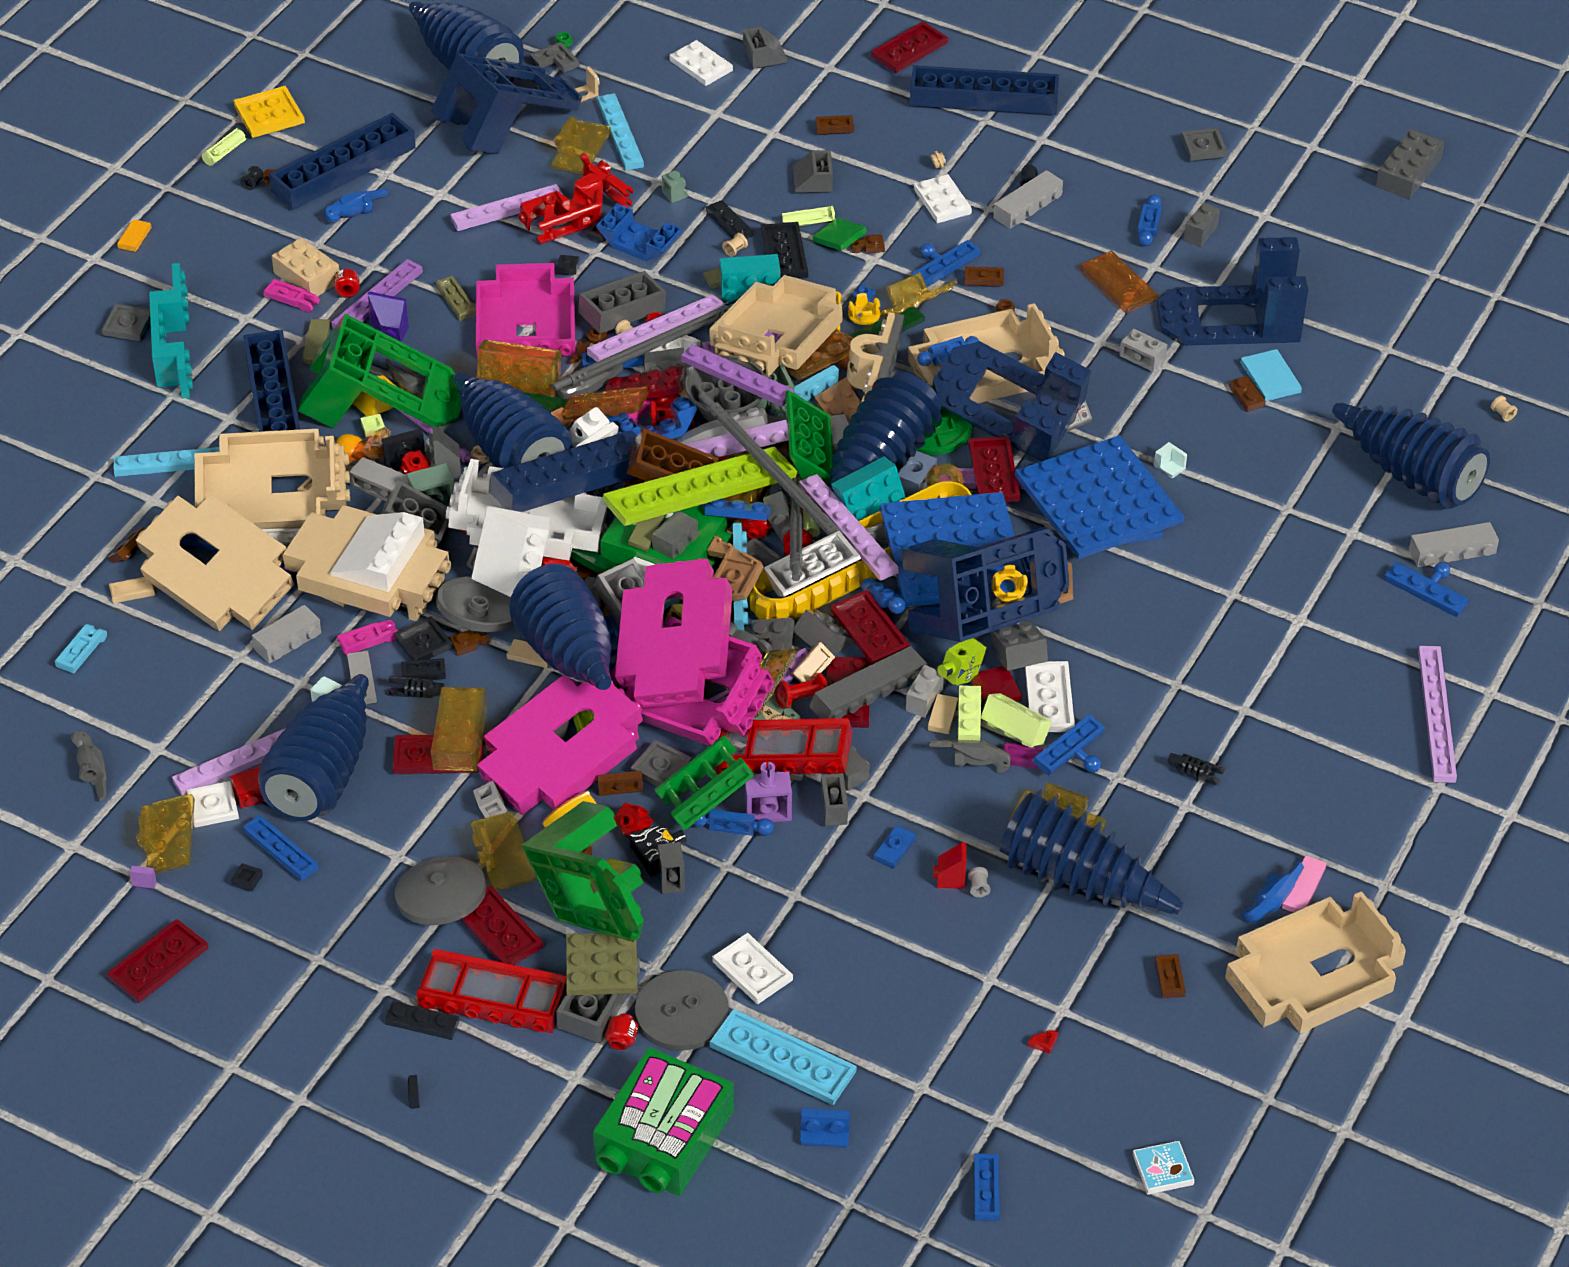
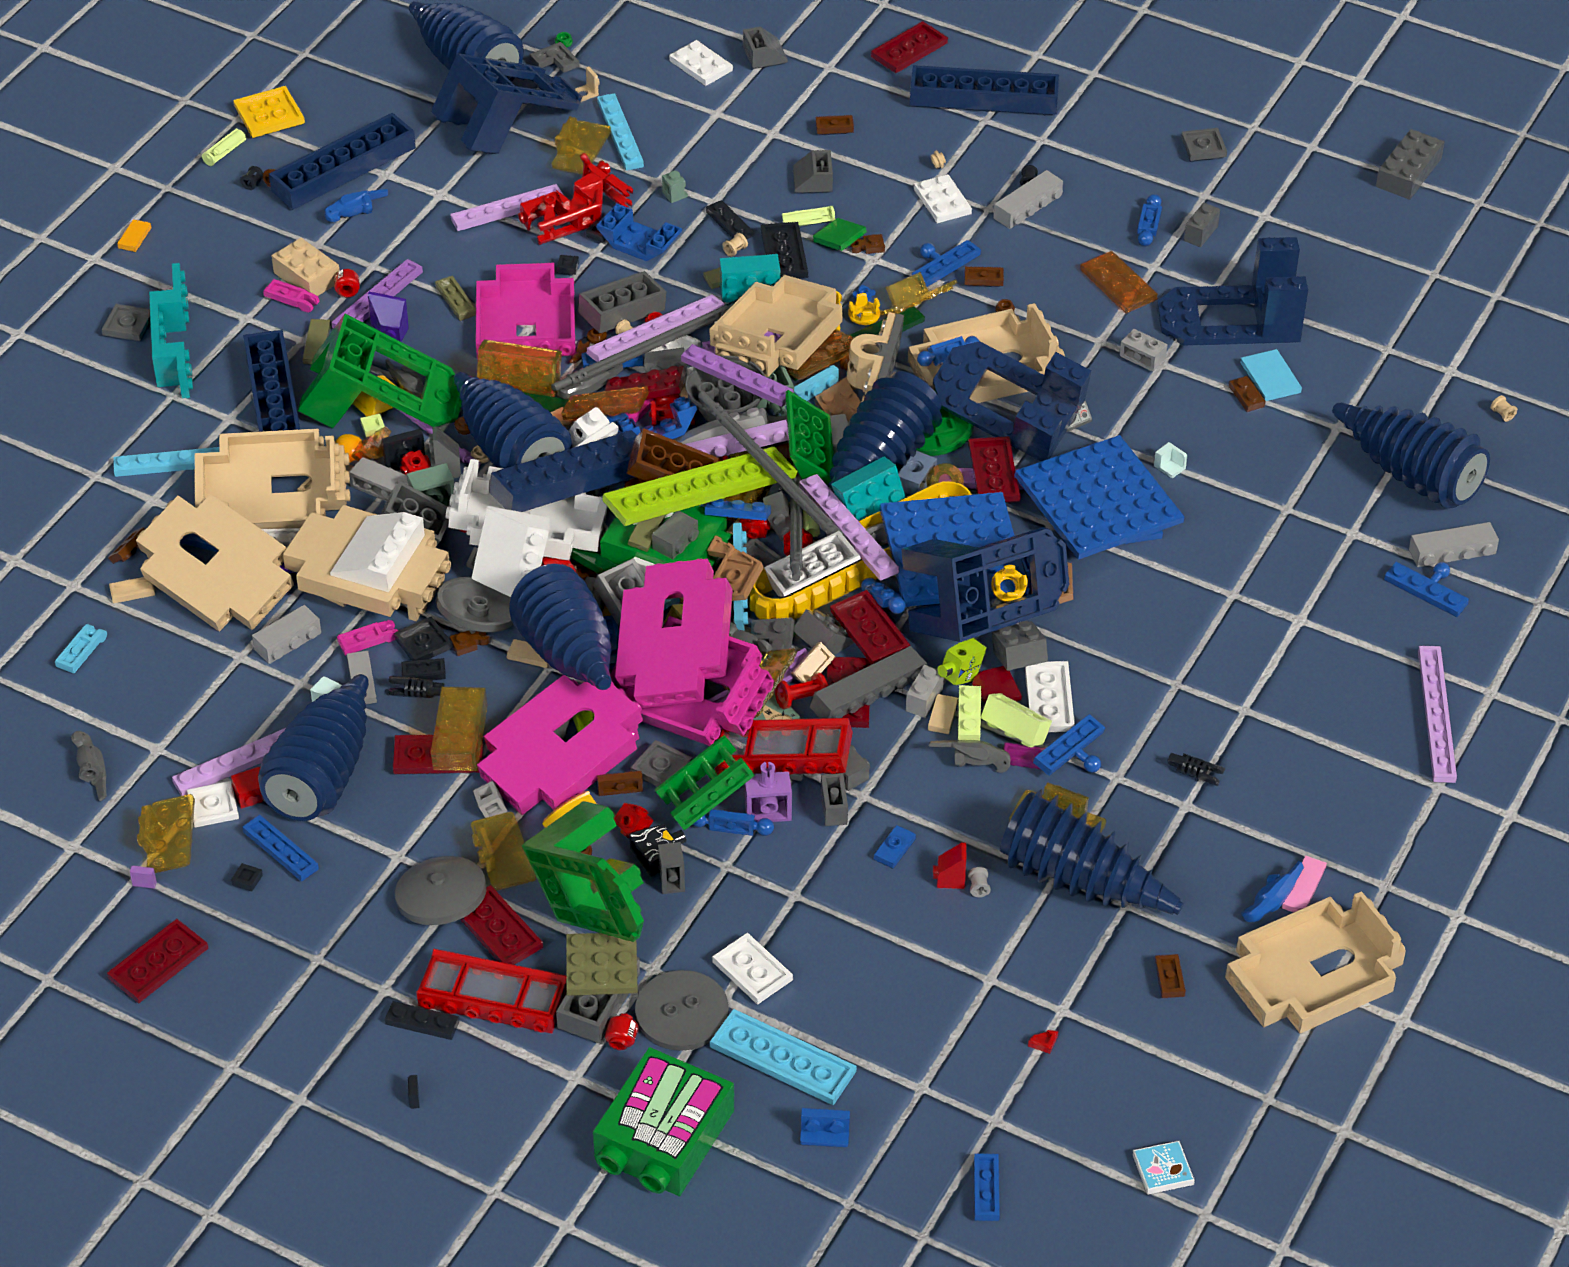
(461, 426): none -> reddish brown plate

